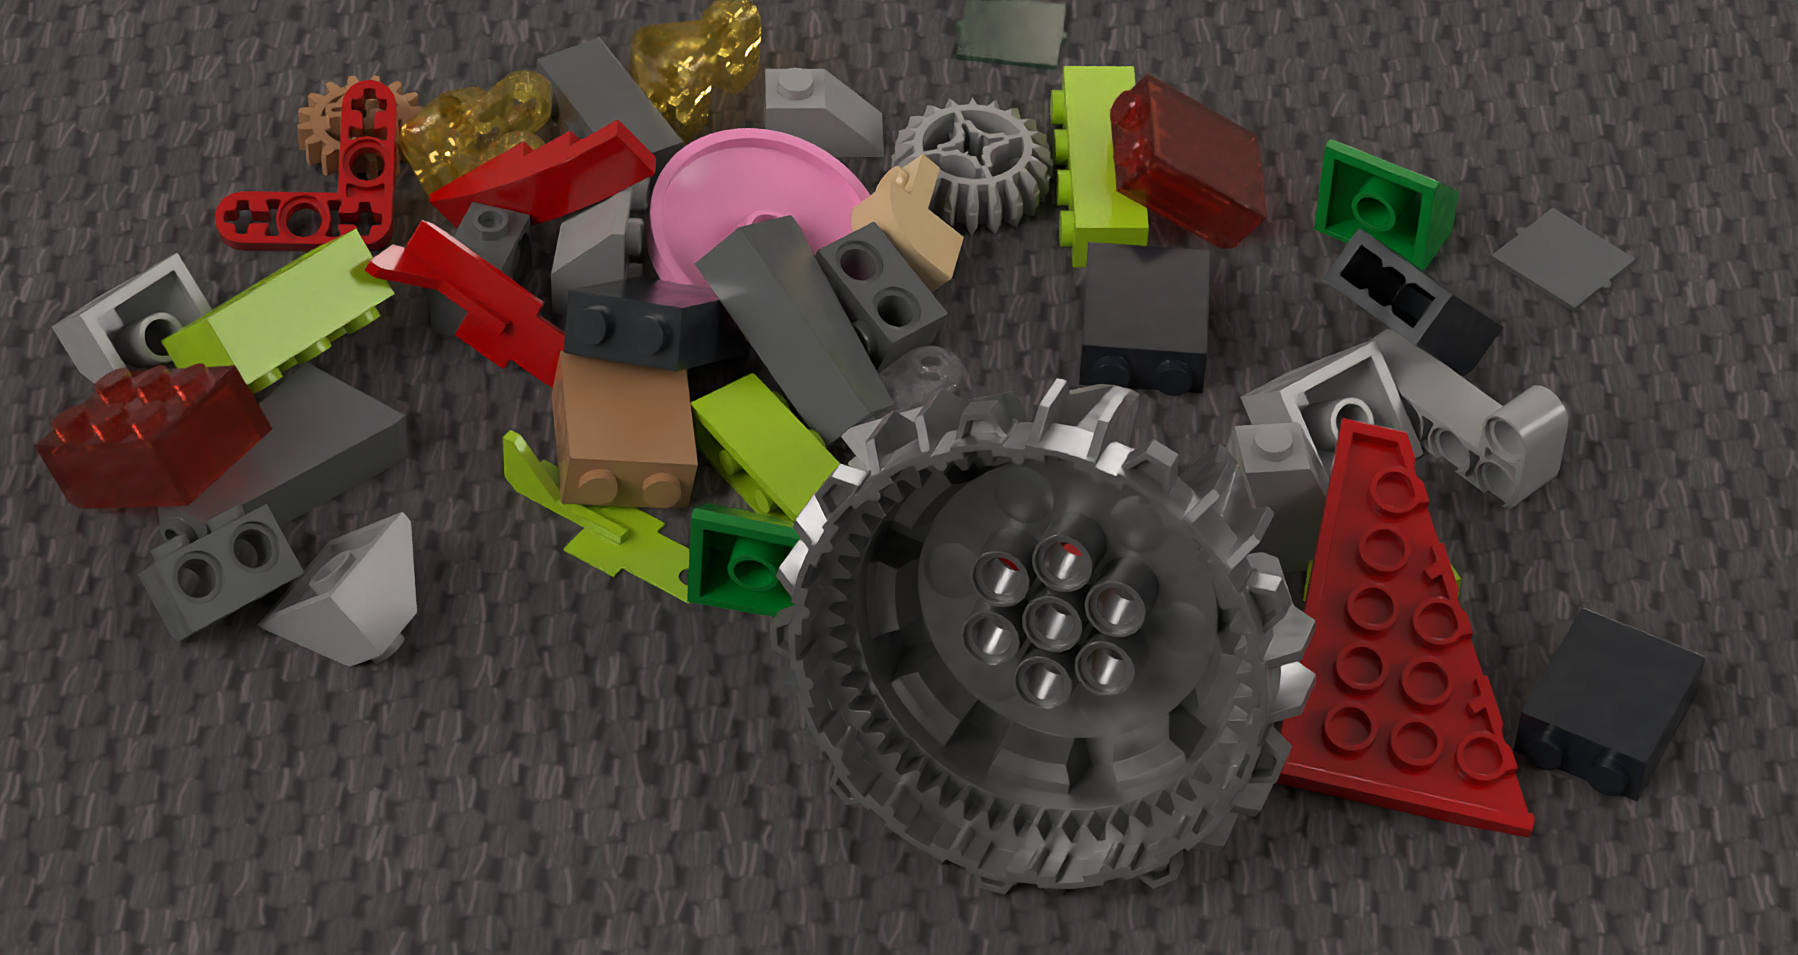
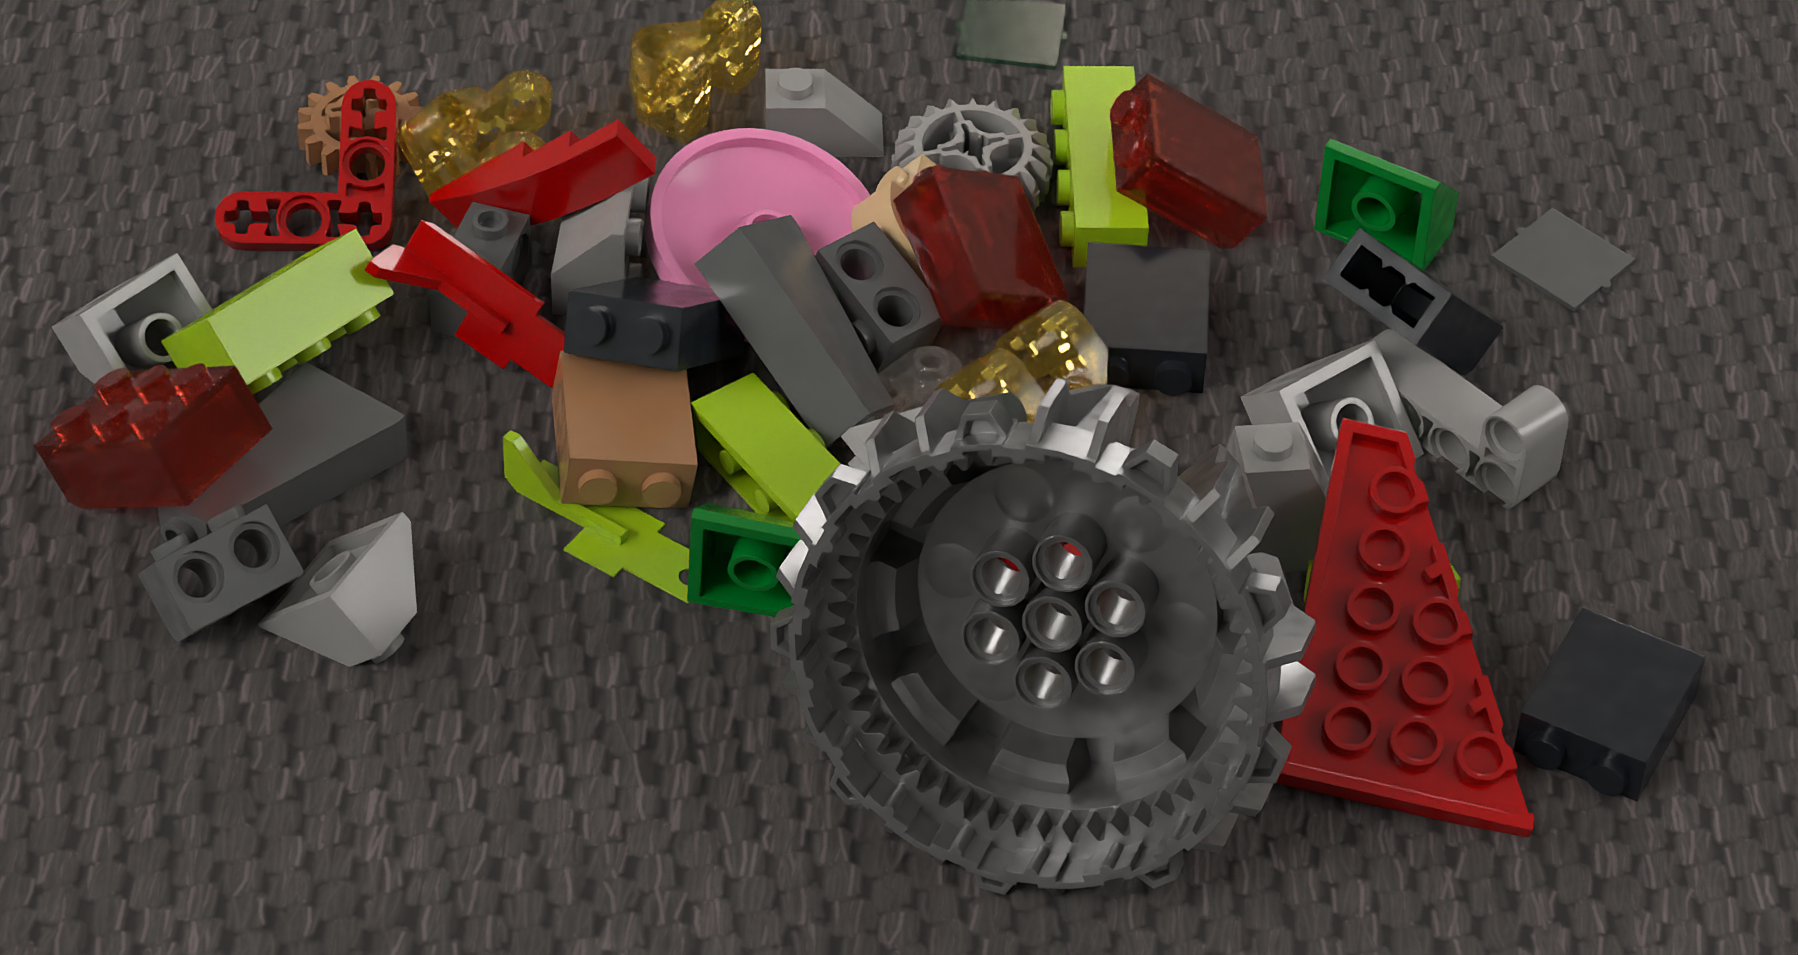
(597, 90): dark grey brick -> none
(978, 247): none -> clear red brick
(1032, 352): none -> clear yellow piece

